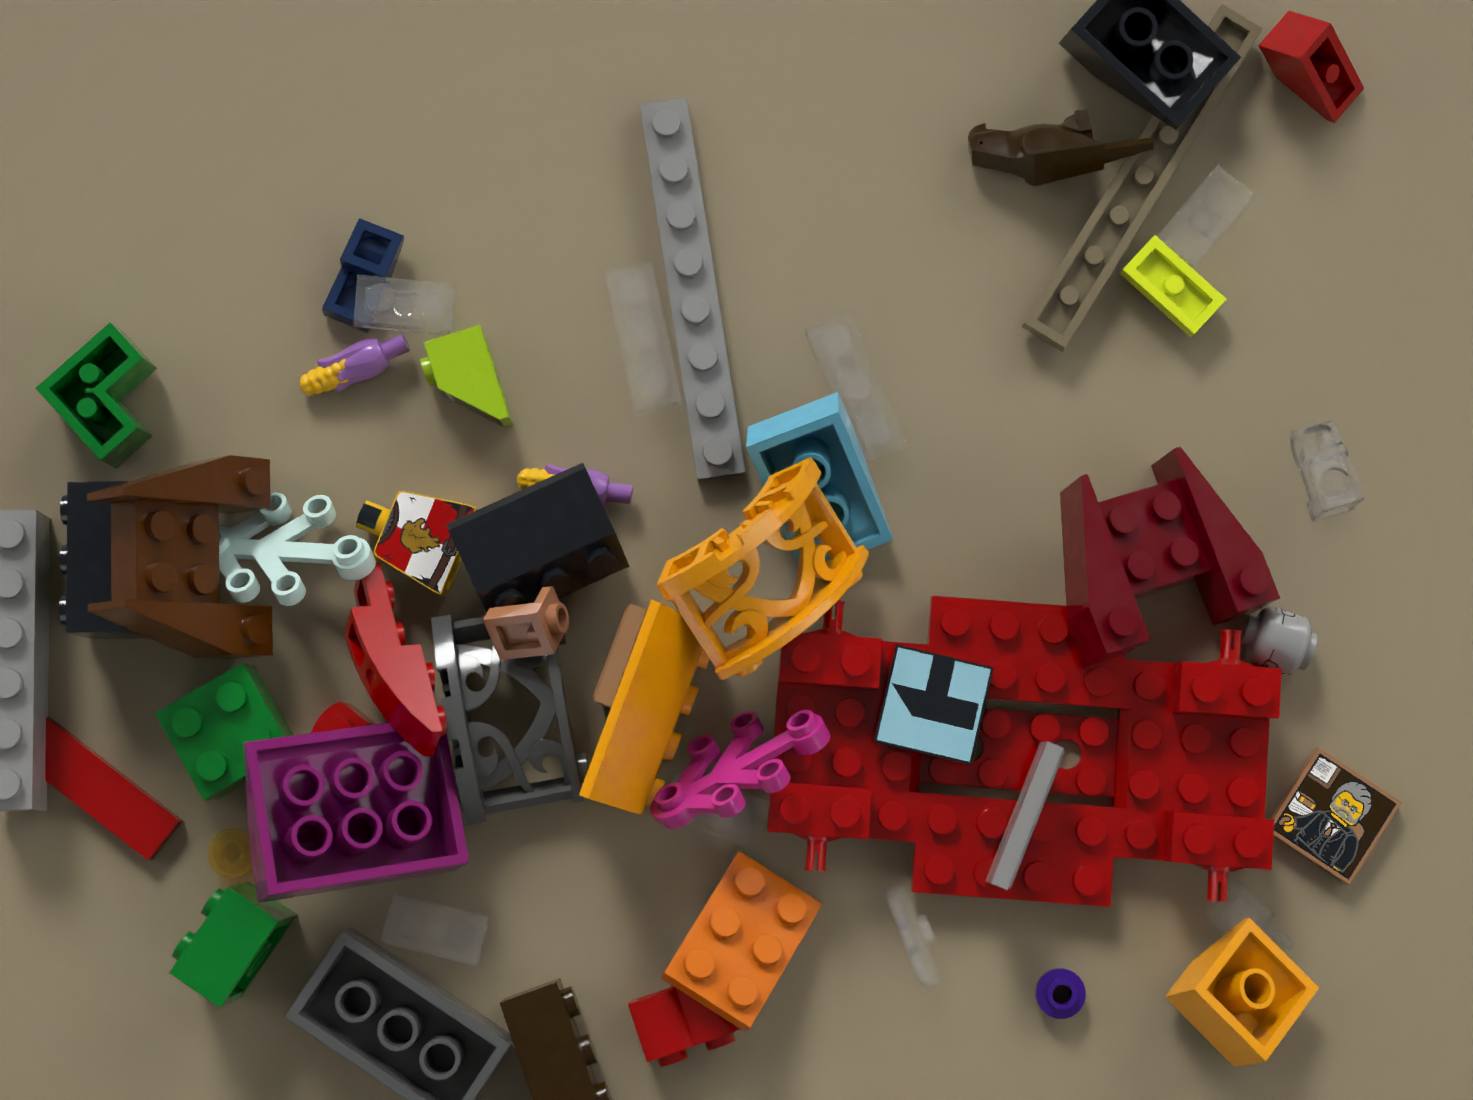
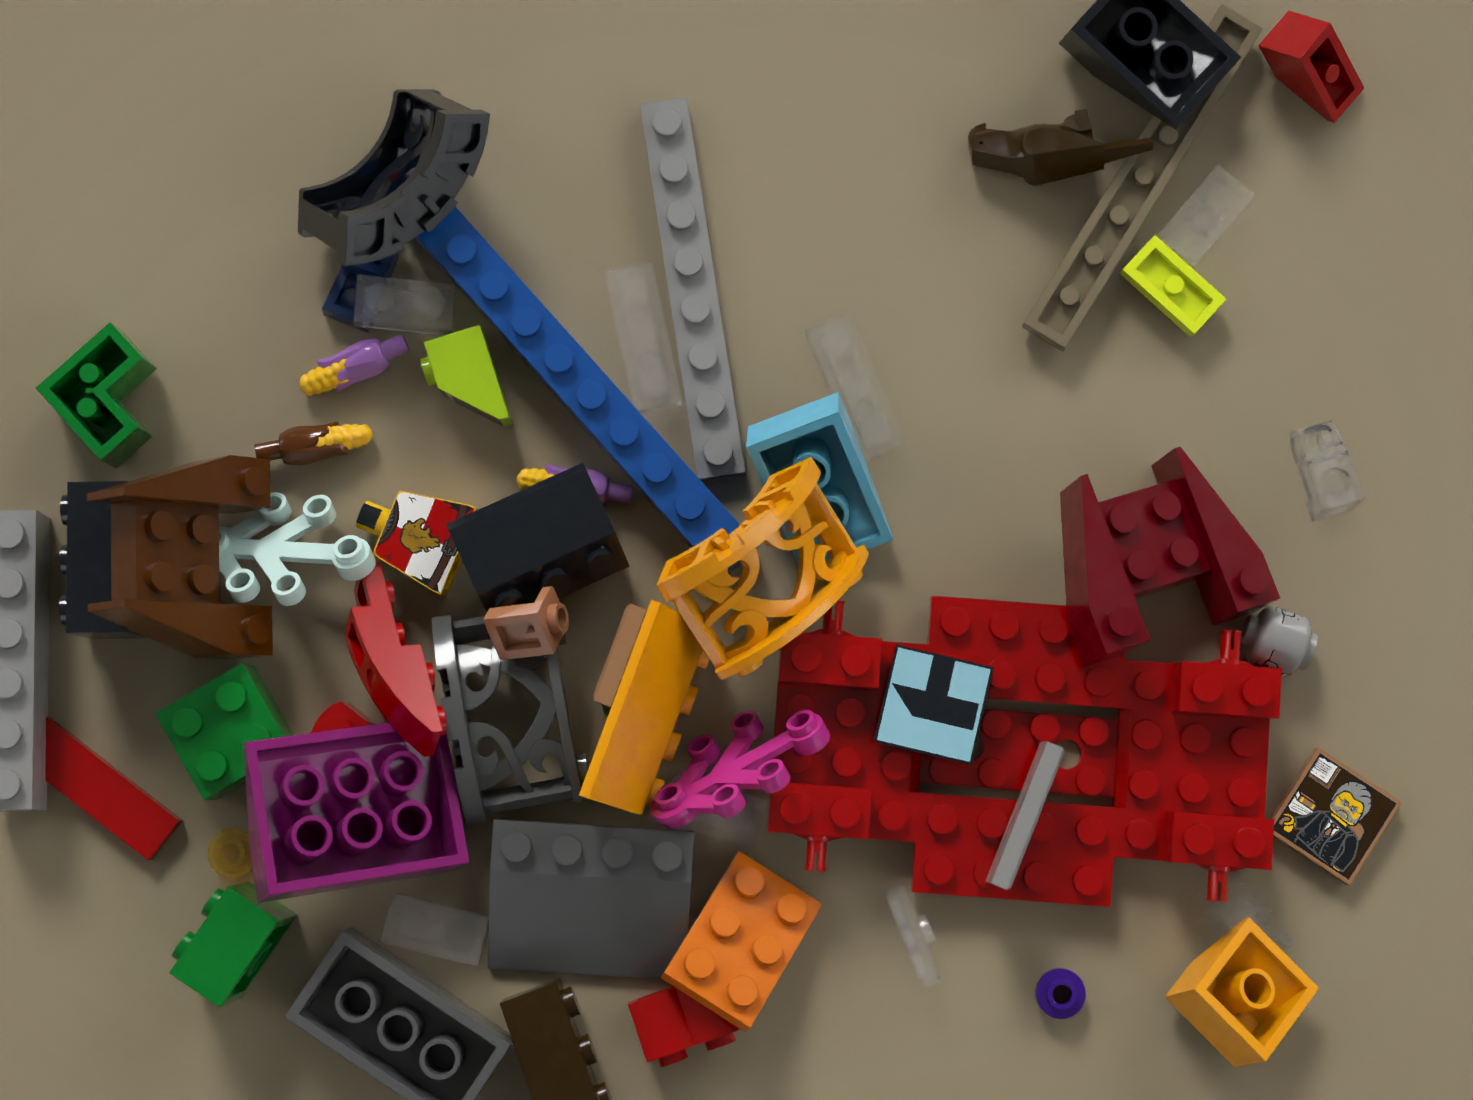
(314, 443): none -> reddish brown piece
(401, 183): none -> black fence
(576, 380): none -> blue brick
(588, 897): none -> dark grey slope

